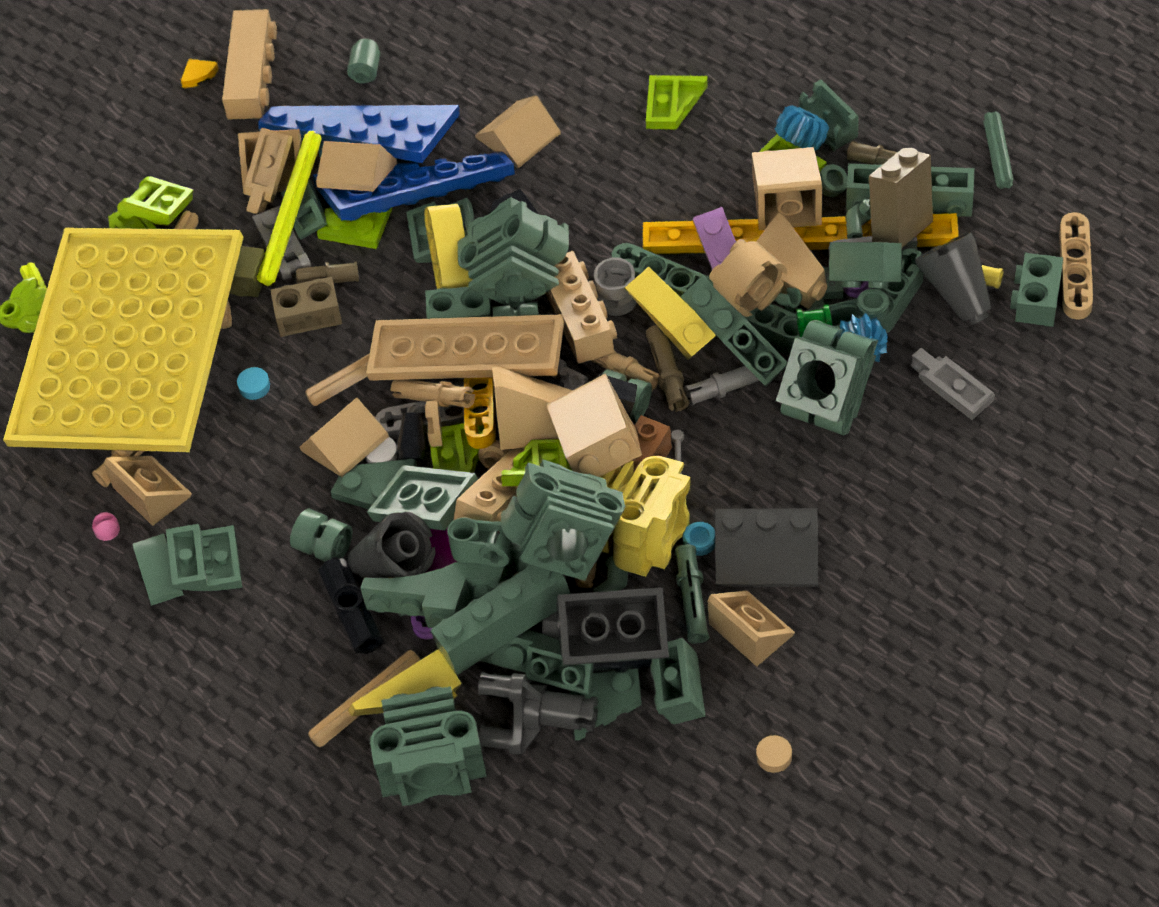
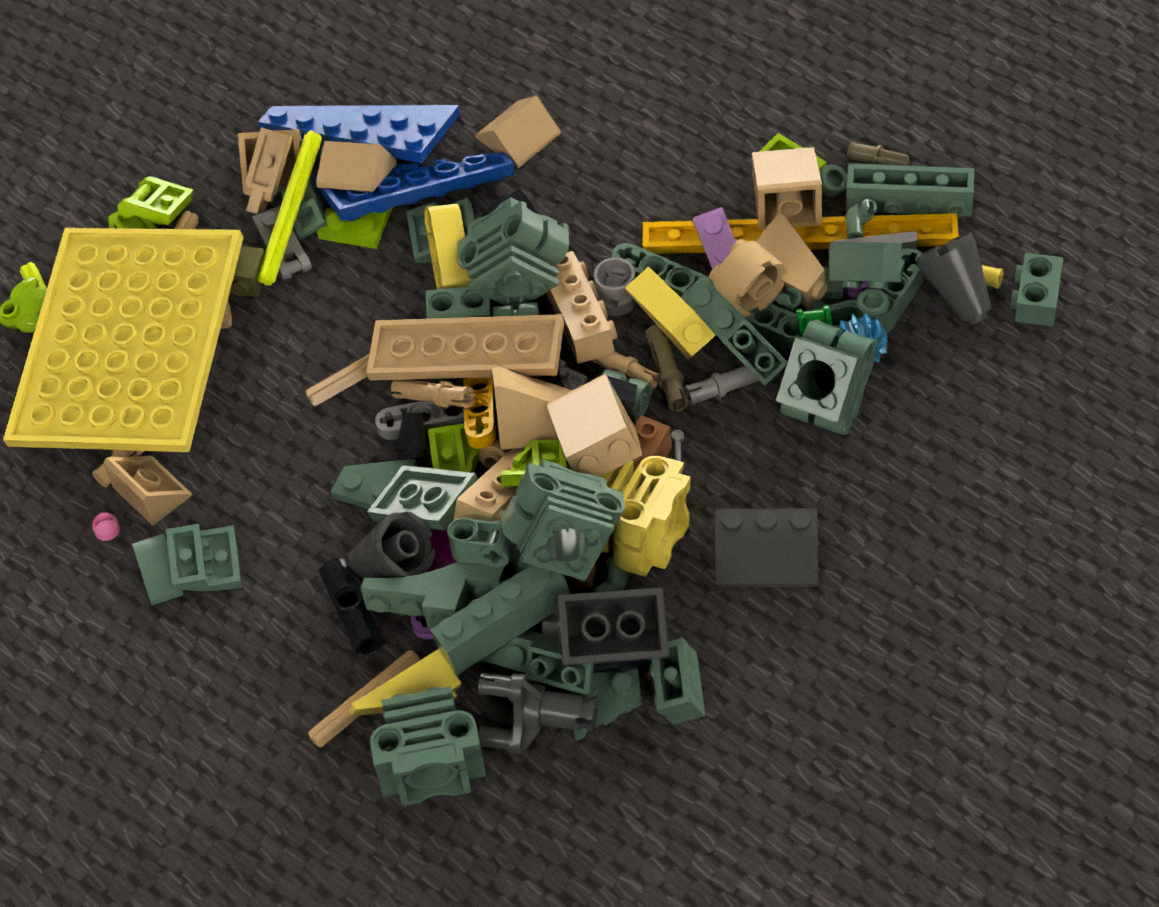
(198, 71): yellow tile -> none
(248, 64): tan brick -> none
(253, 383): medium azure tile -> none
(306, 306): dark tan brick -> none
(320, 536): sand green wheel -> none
(339, 273): dark tan axle -> none
(345, 439): tan slope -> none
(364, 61): sand green brick -> none
(384, 452): white tile -> none
(434, 423): tan tile -> none
(672, 99): lime wing -> none
(686, 561): sand green pin -> none
(701, 536): medium azure tile -> none
(747, 624): tan slope -> none
(774, 754): tan tile -> none
(801, 127): dark azure gear -> none
(835, 112): sand green hinge -> none
(901, 197): dark tan brick -> none
(952, 383): light grey hinge -> none
(998, 150): sand green axle -> none
(1076, 266): tan beam -> none

